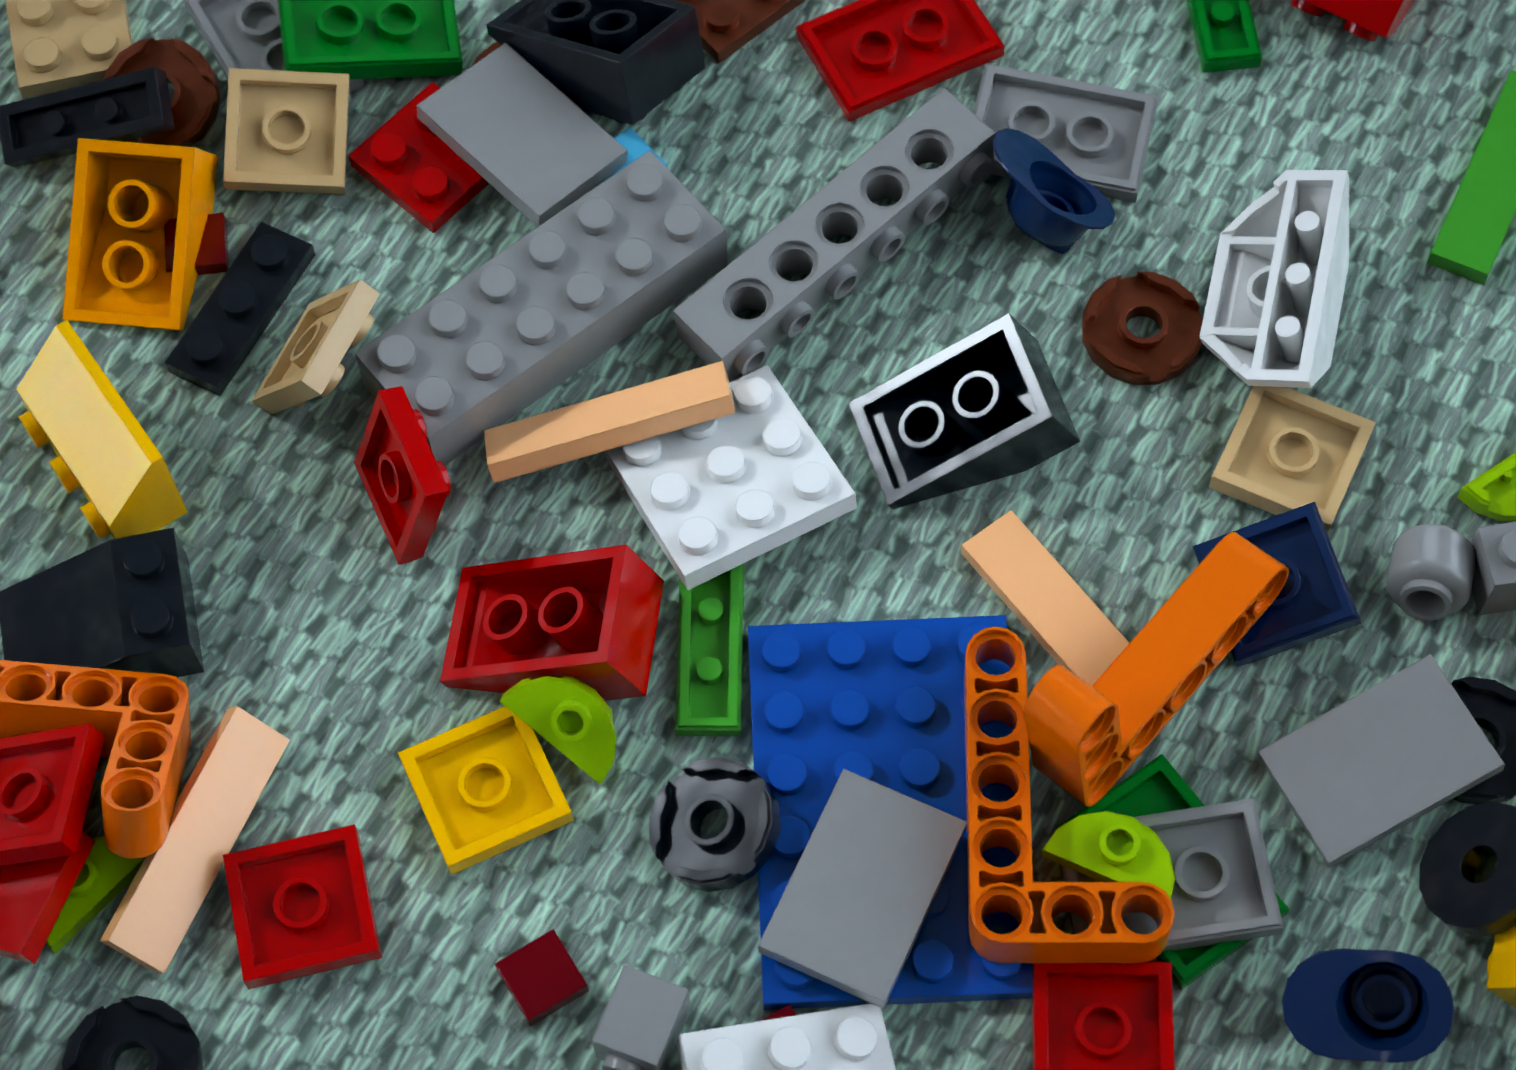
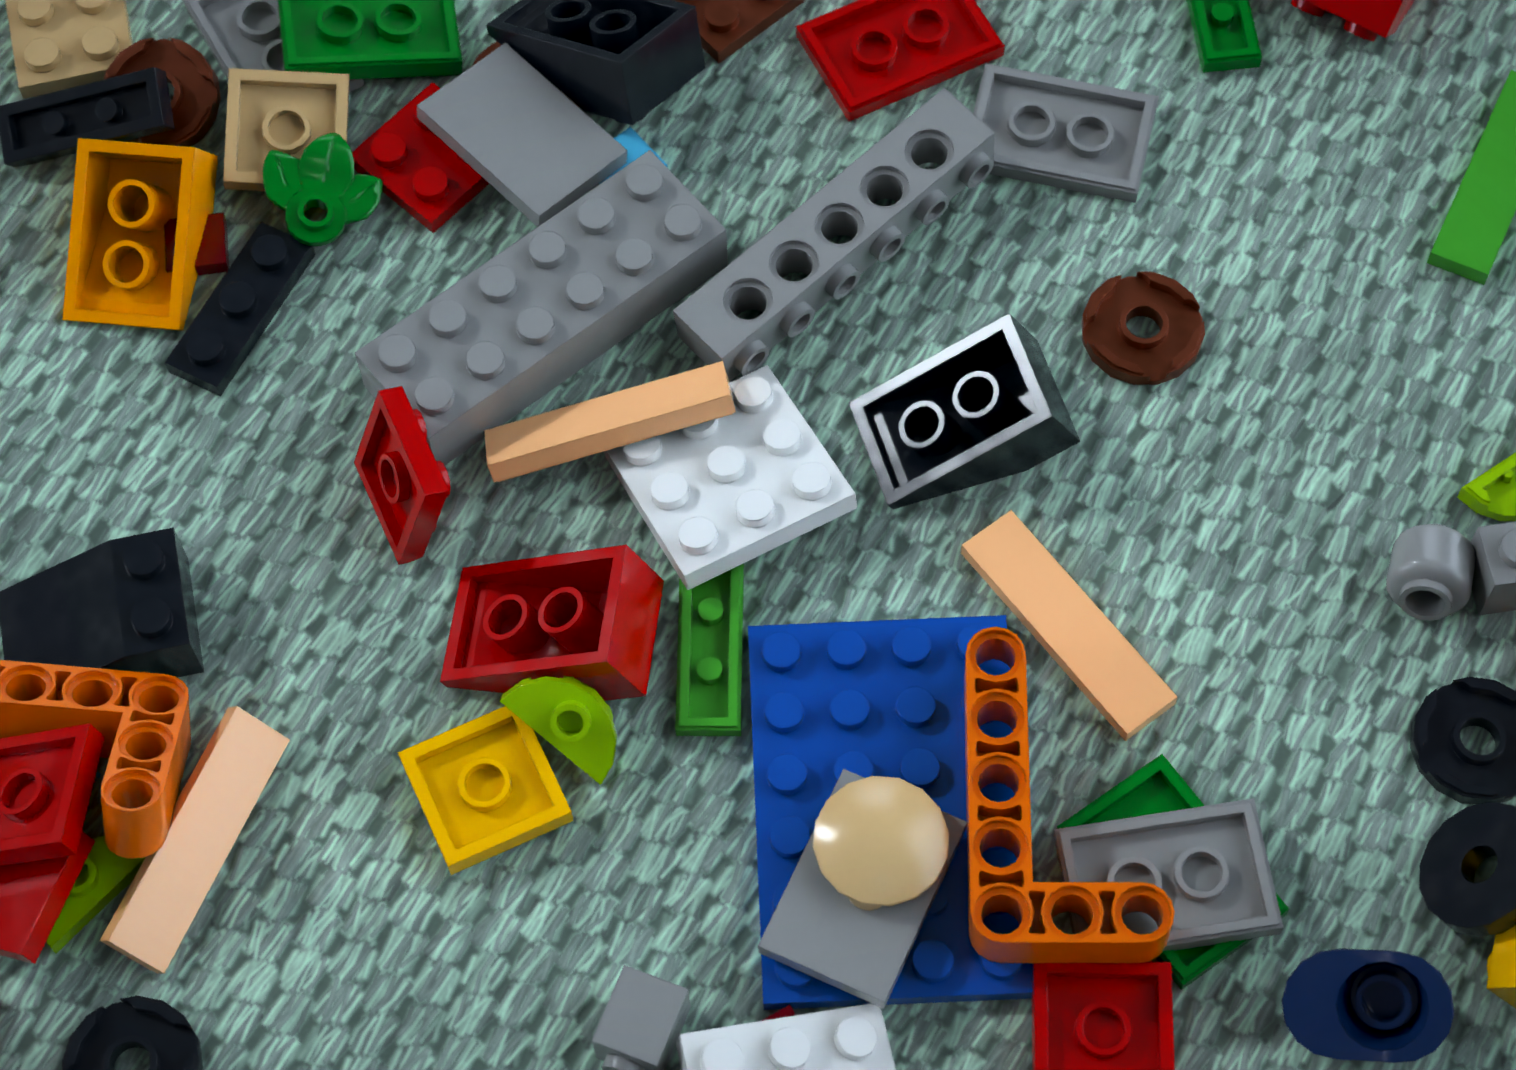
(96, 440): yellow slope -> none
(301, 907): red plate -> none
(313, 352): tan plate -> none
(320, 180): none -> green plate
(541, 977): dark red tile -> none
(739, 848): black tile -> none
(881, 841): none -> tan dish
(1046, 194): dark blue piece -> none
(1094, 733): orange beam -> none
(1112, 850): lime plate -> none
(1281, 281): white wedge -> none
(1291, 453): tan plate -> none
(1315, 593): dark blue tile -> none
(1380, 760): light grey tile -> none

